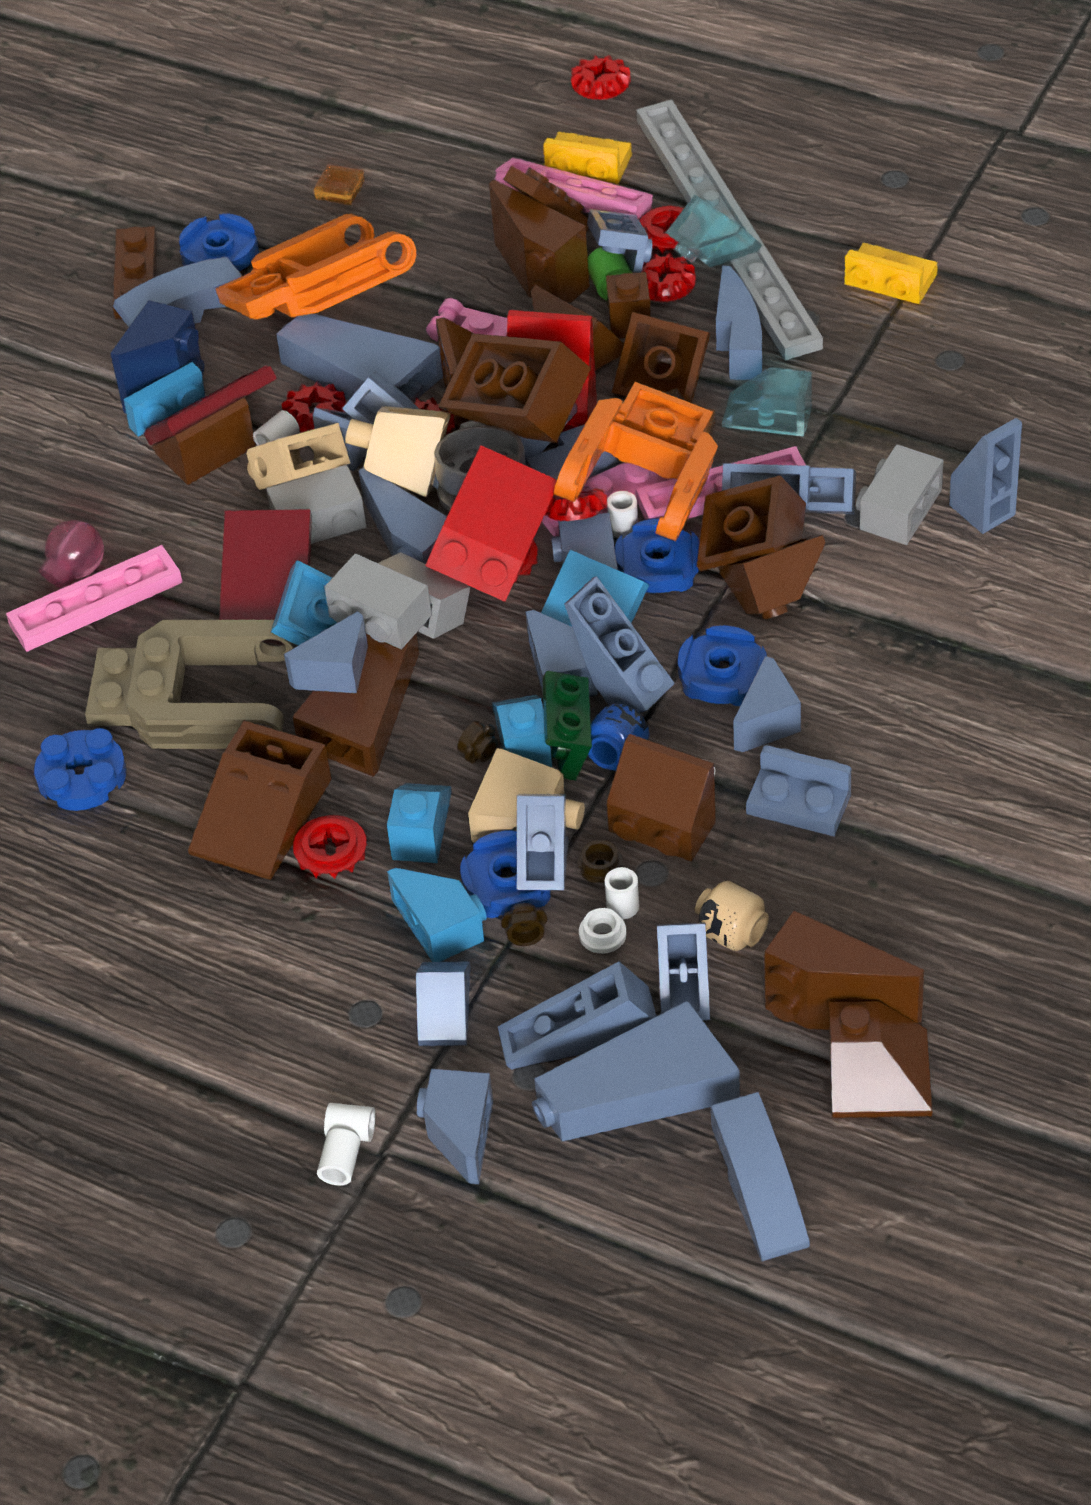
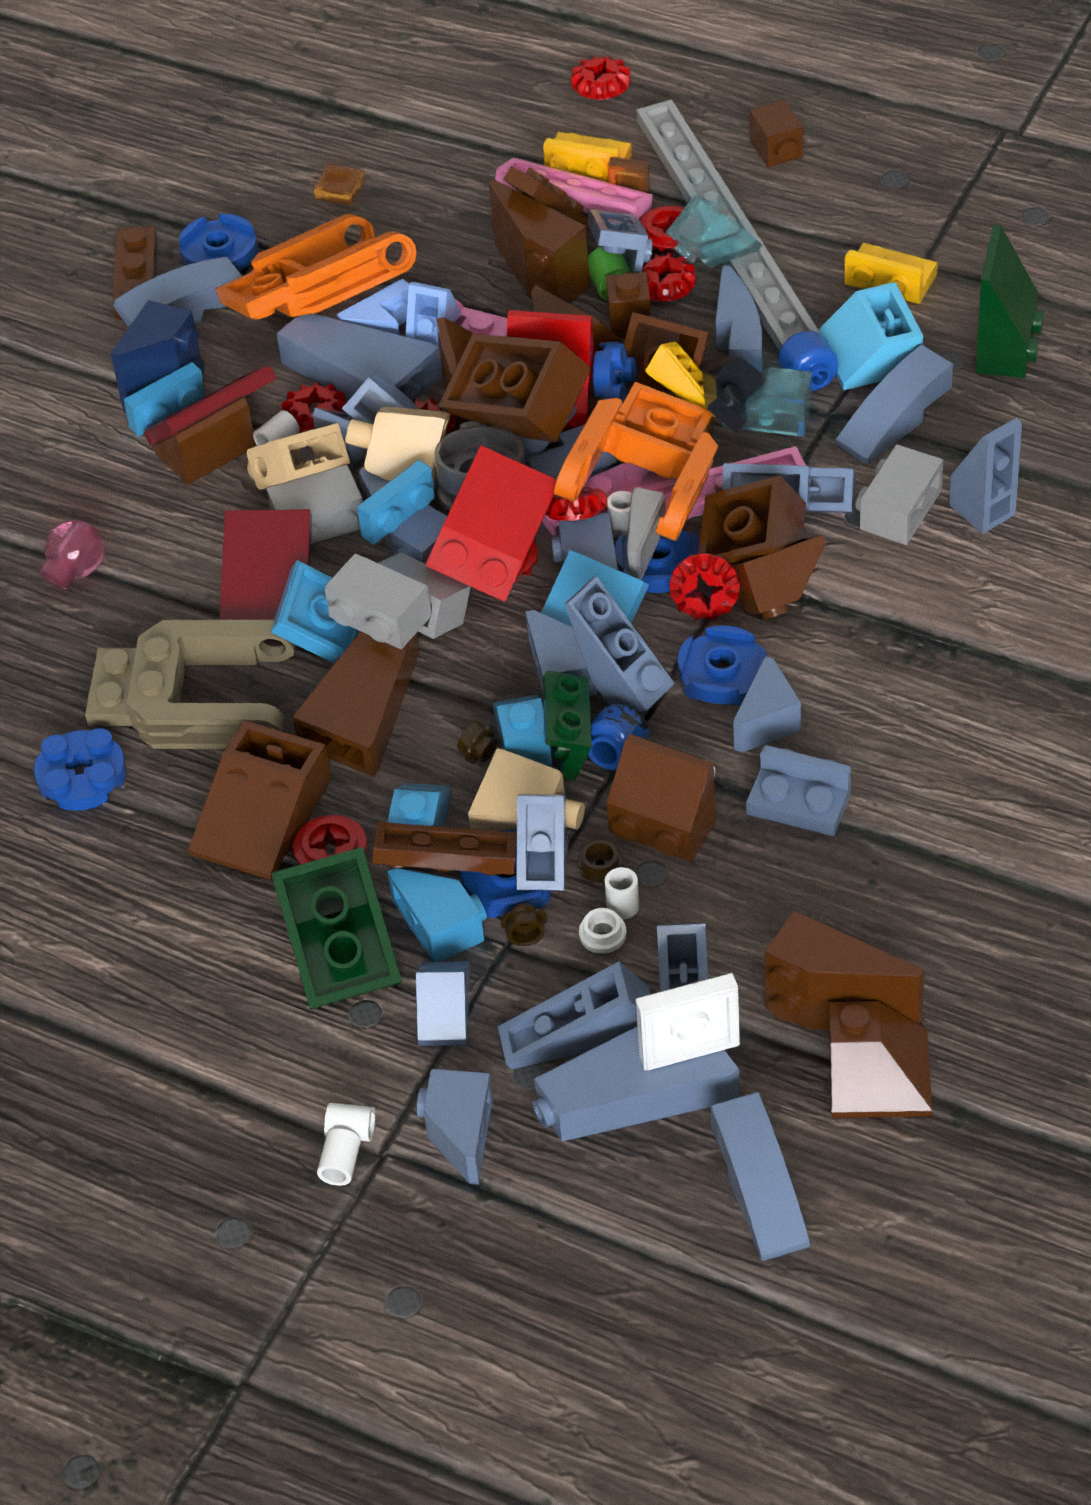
(94, 598): bright pink plate -> none
(330, 659): sand blue slope -> none
(336, 928): none -> dark green slope
(381, 310): none -> light blue slope
(396, 502): none -> dark azure plate
(423, 308): none -> light blue slope
(444, 848): none -> reddish brown plate
(613, 371): none -> blue plate
(629, 173): none -> clear orange tile
(644, 515): none -> light grey slope
(678, 373): none -> yellow slope
(688, 1021): none -> white tile
(715, 572): none -> red gear
(728, 386): none -> black slope
(732, 915): tan head -> none
(776, 133): none -> reddish brown brick
(810, 353): none -> blue head
(871, 335): none -> medium azure slope
(896, 404): none -> sand blue slope
(1006, 312): none -> dark green slope

